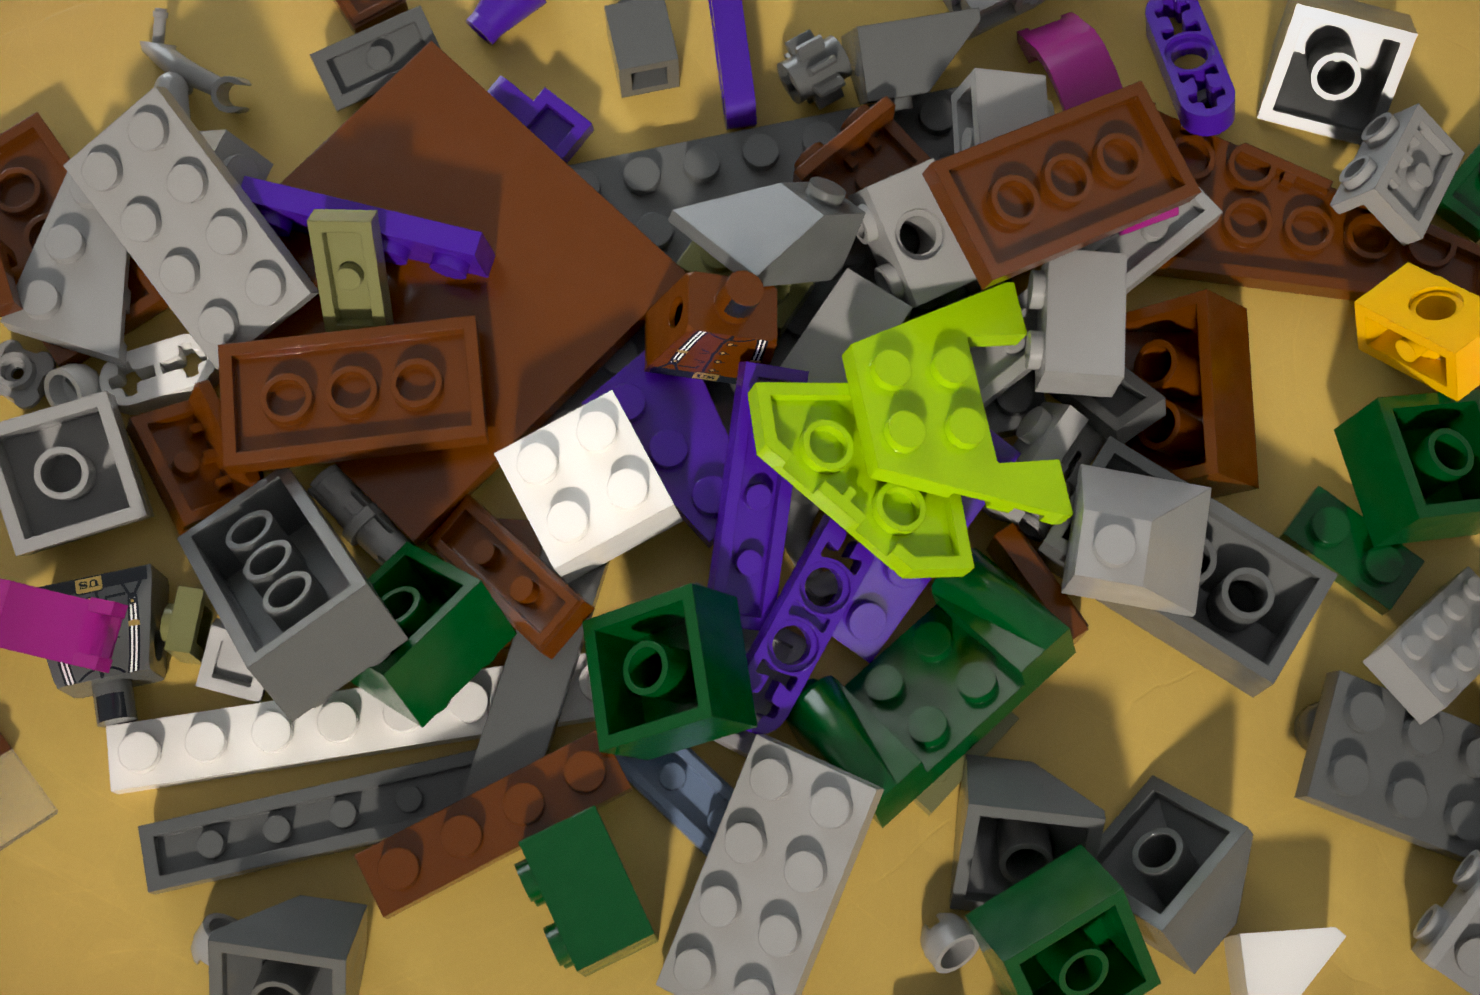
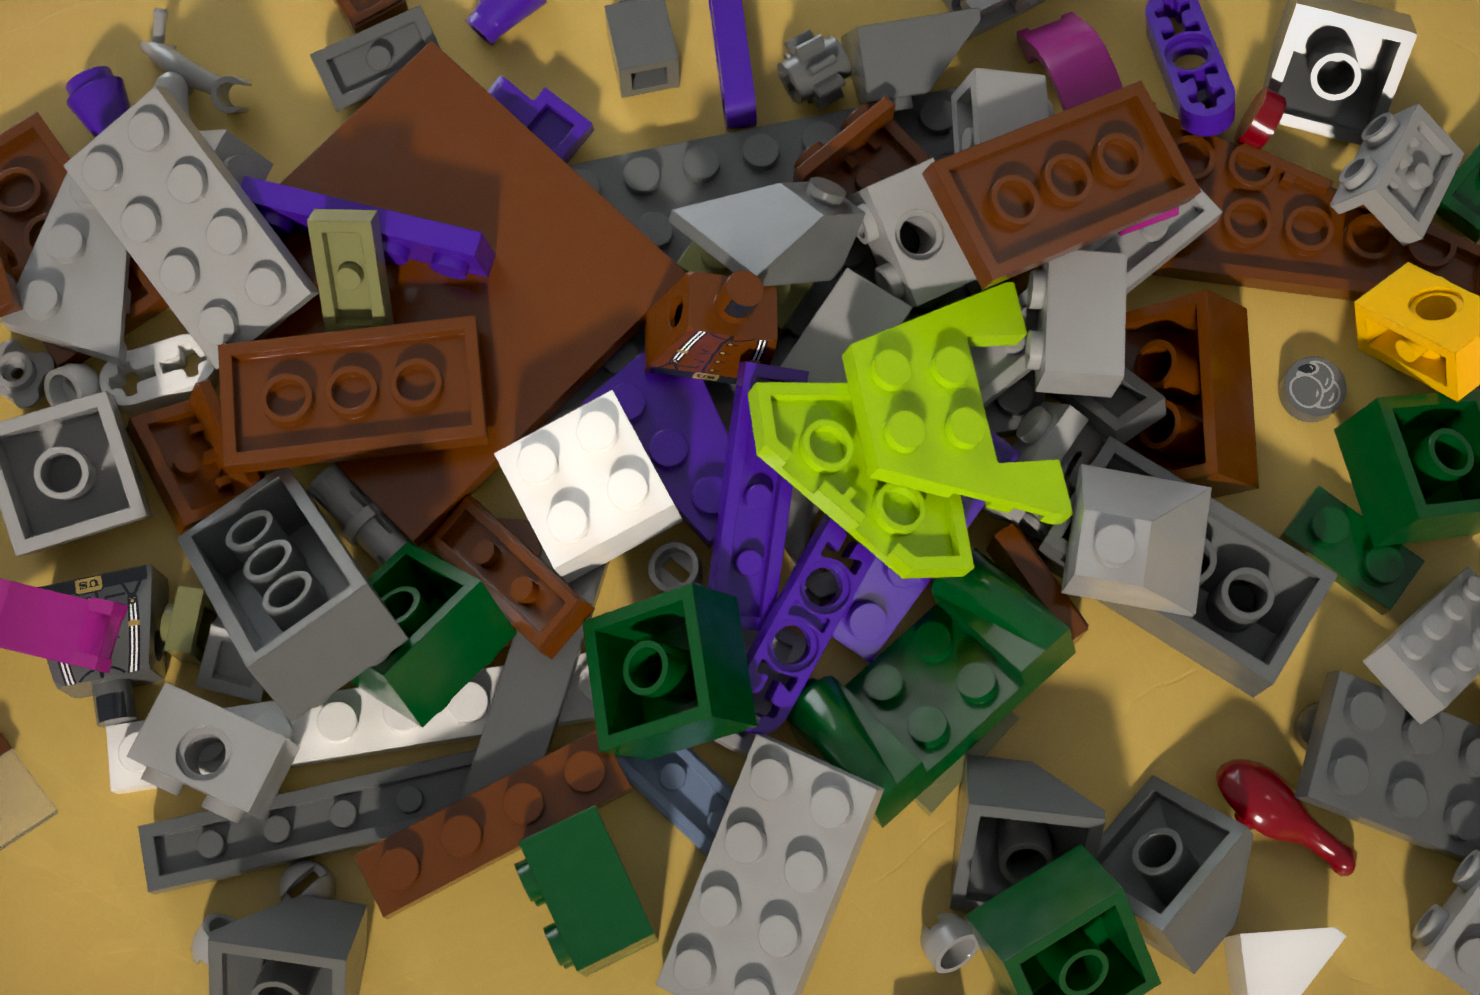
(97, 98): none -> dark purple cone
(179, 731): none -> light grey brick
(322, 888): none -> light grey hinge
(683, 556): none -> light grey hinge
(1261, 118): none -> dark red tile
(1269, 805): none -> dark red piece
(1312, 389): none -> dark grey tile

